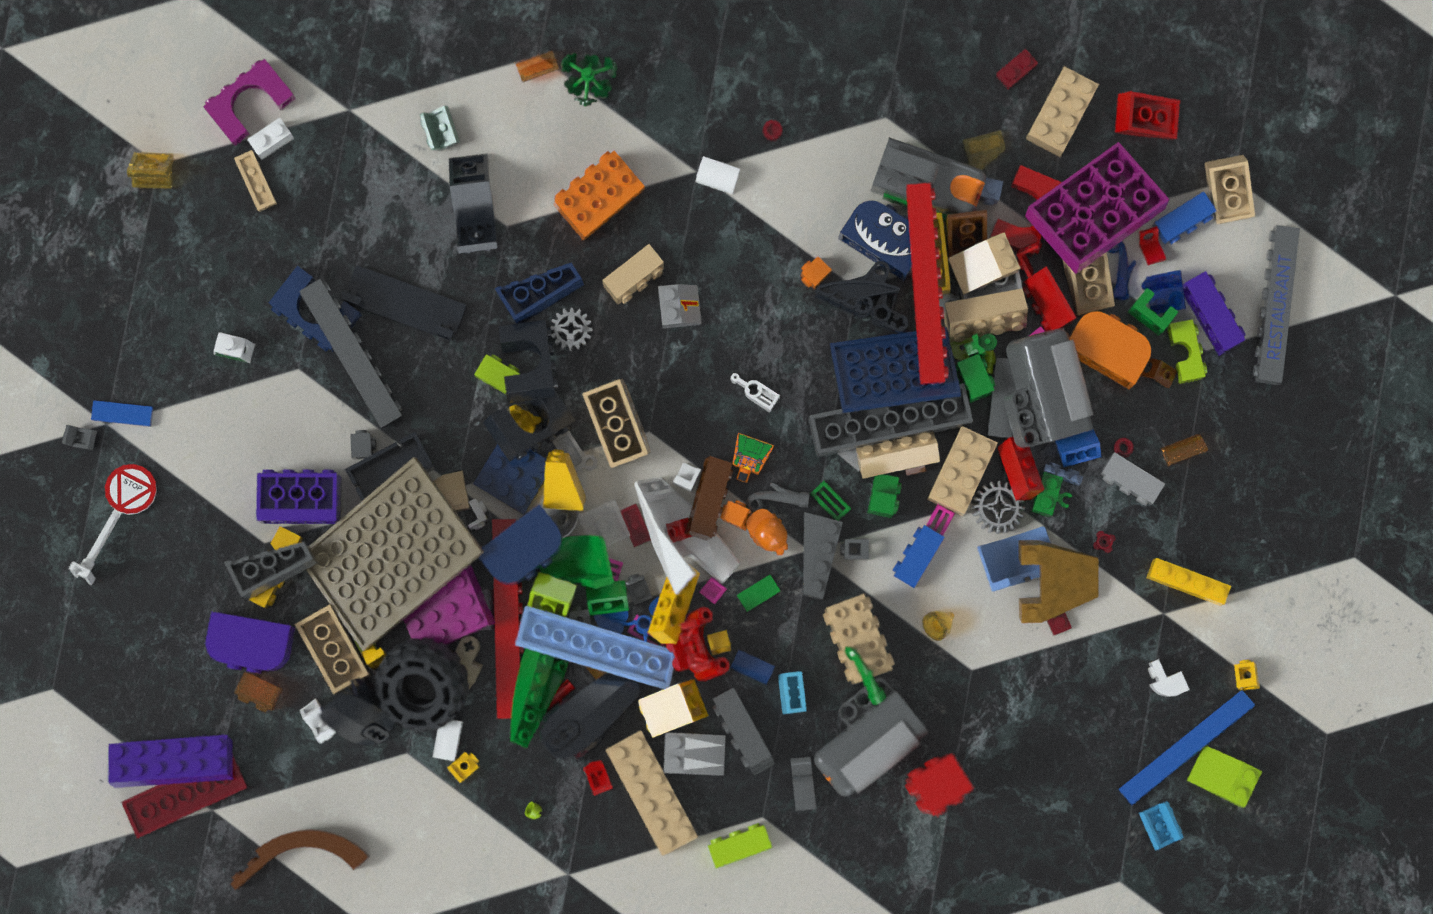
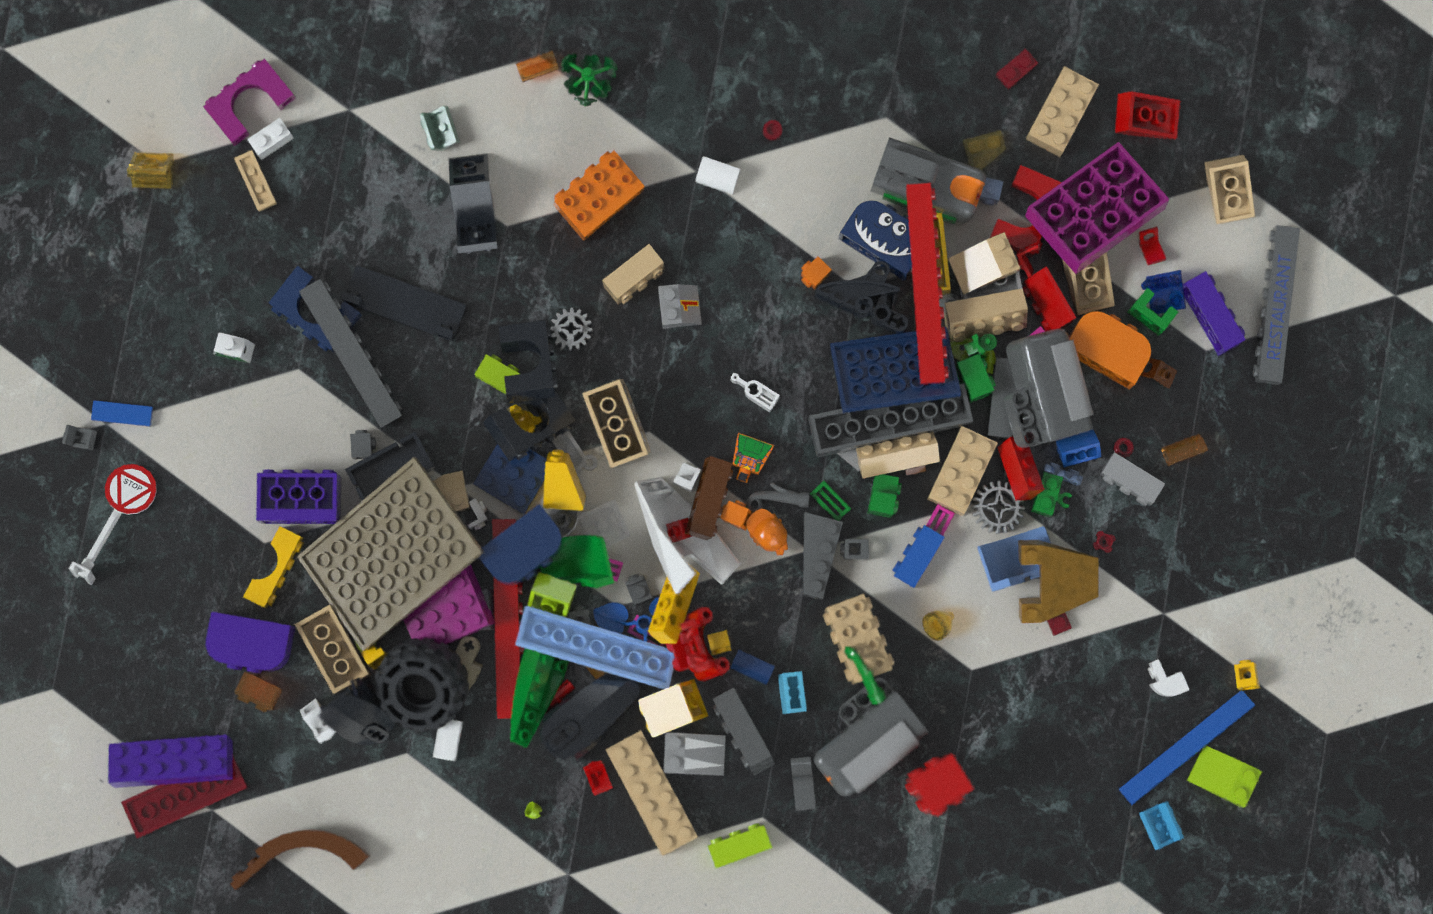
(263, 571): dark grey wedge -> none
(458, 772): yellow brick -> none
(538, 292): dark blue wedge -> none
(607, 598): green brick -> none
(635, 524): dark red plate -> none
(713, 590): dark pink tile -> none
(758, 593): green tile -> none
(965, 231): reddish brown slope -> none
(1124, 272): clear blue plant -> none
(1185, 218): blue brick -> none
(1186, 334): lime arch -> none
(1188, 581): yellow brick -> none

